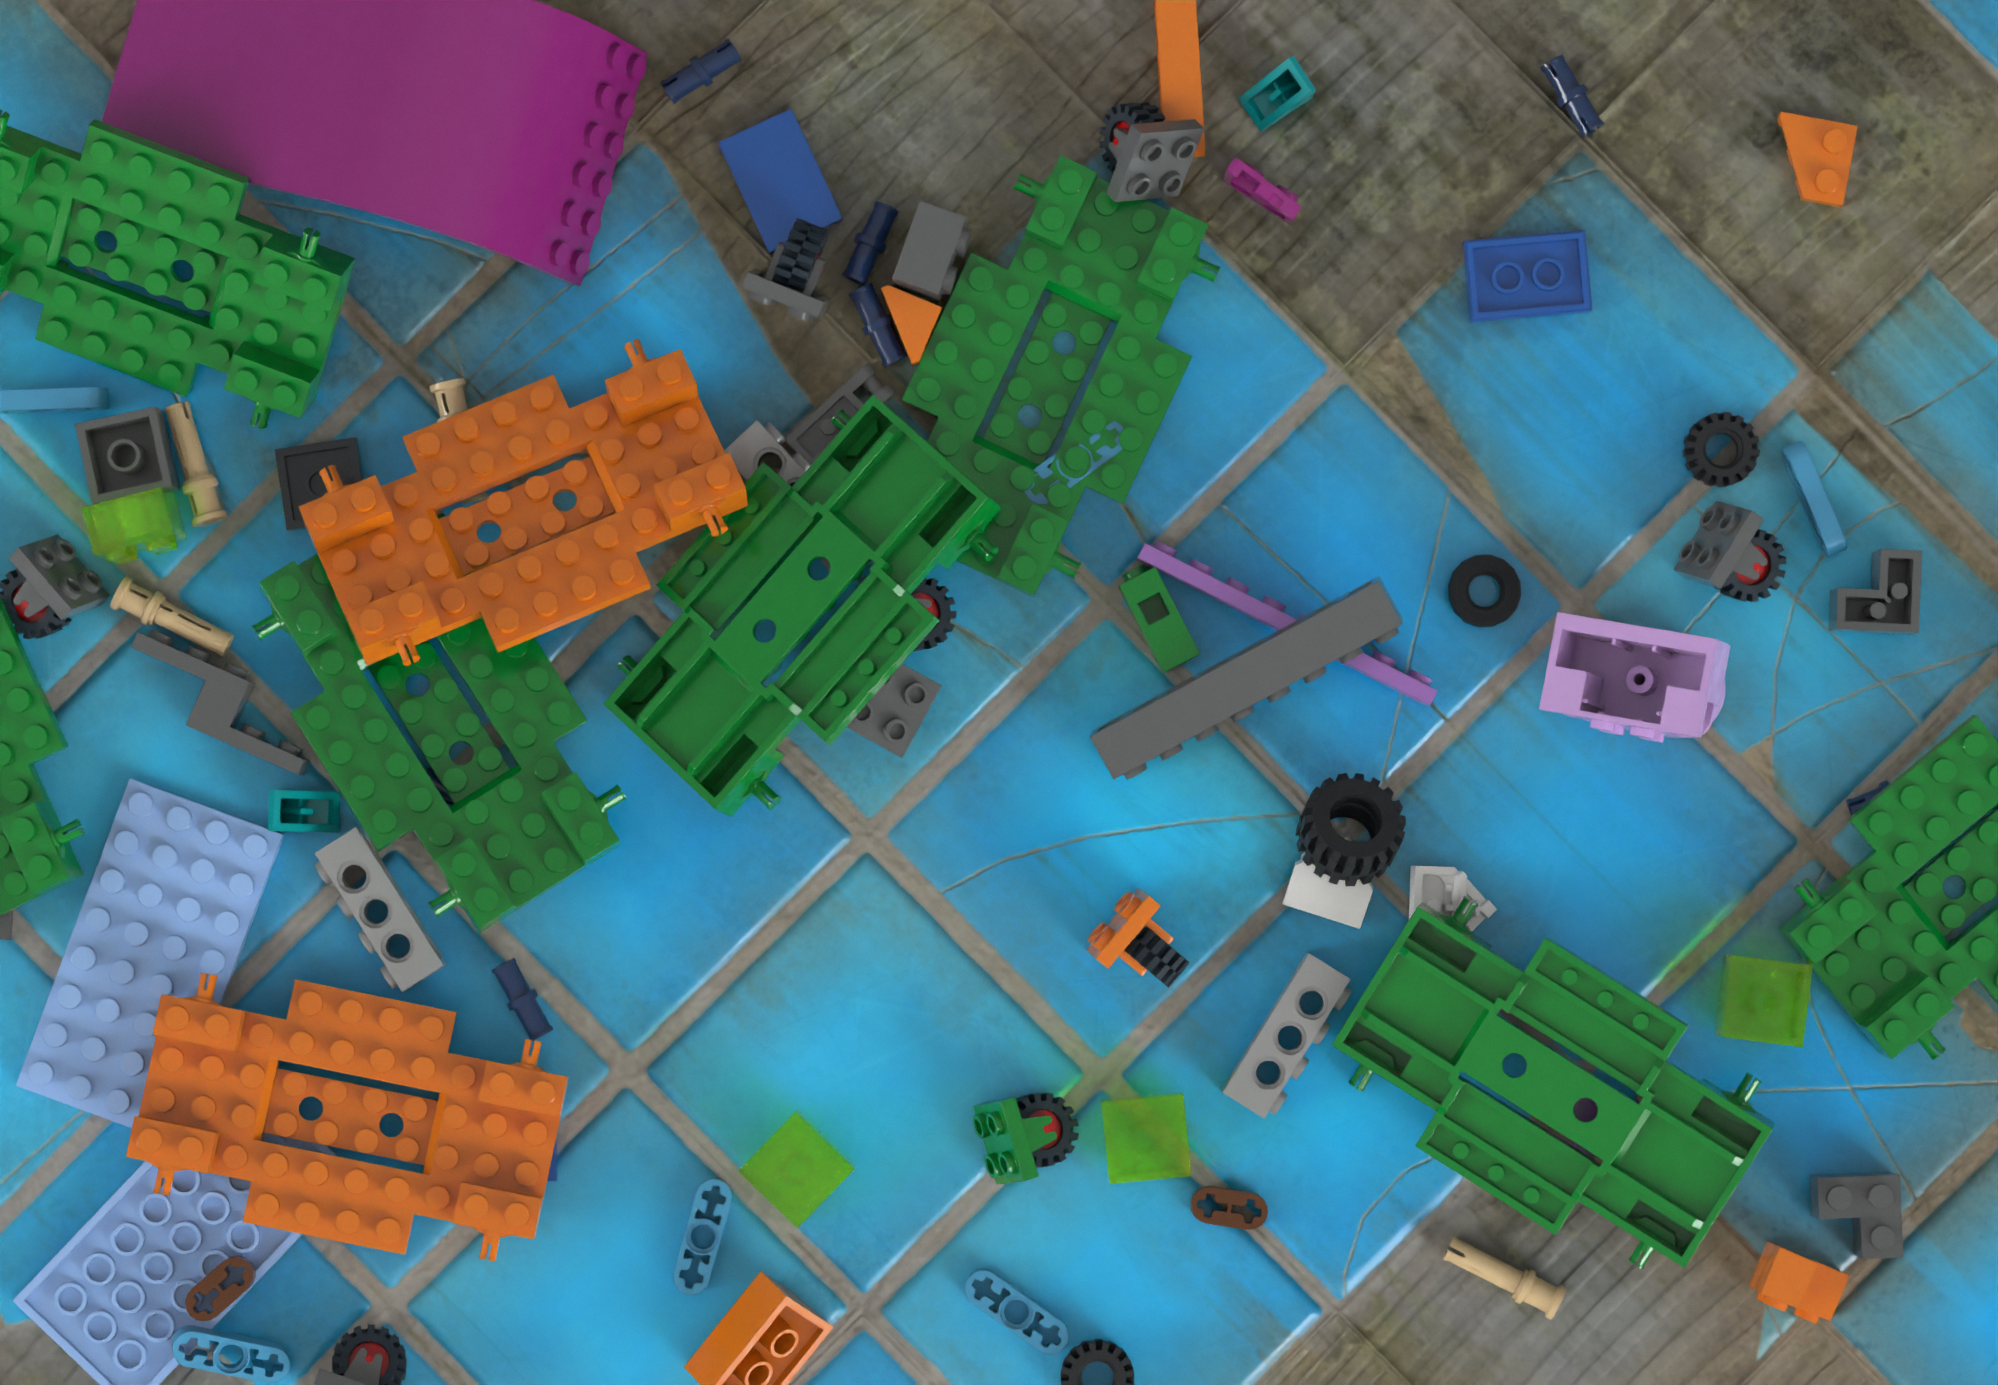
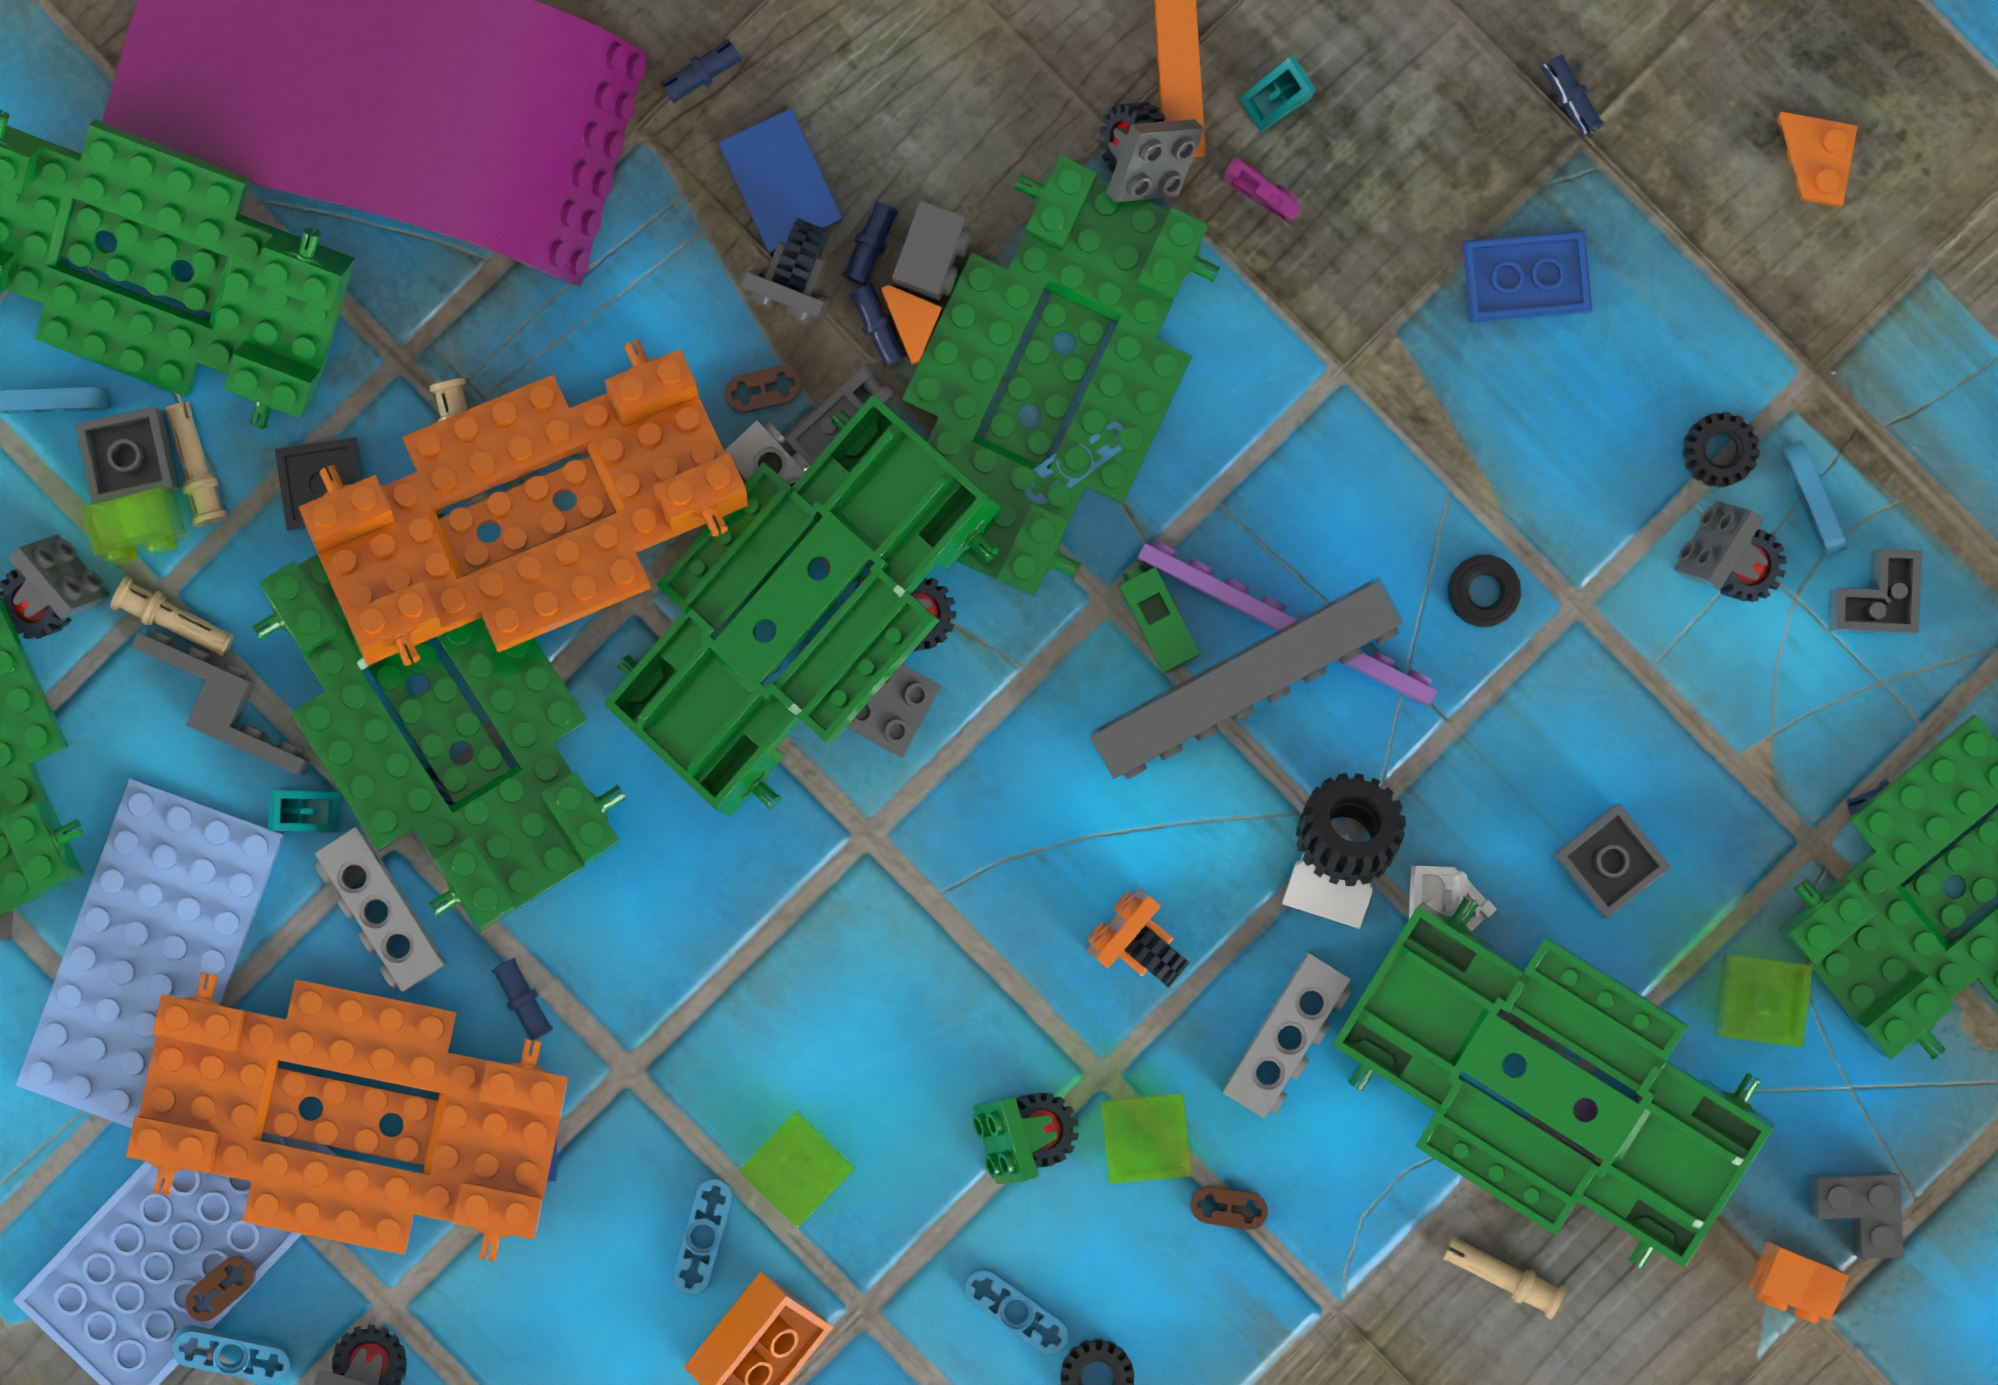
(761, 379): none -> reddish brown beam
(1610, 861): none -> dark grey brick
(1634, 678): lavender brick -> none

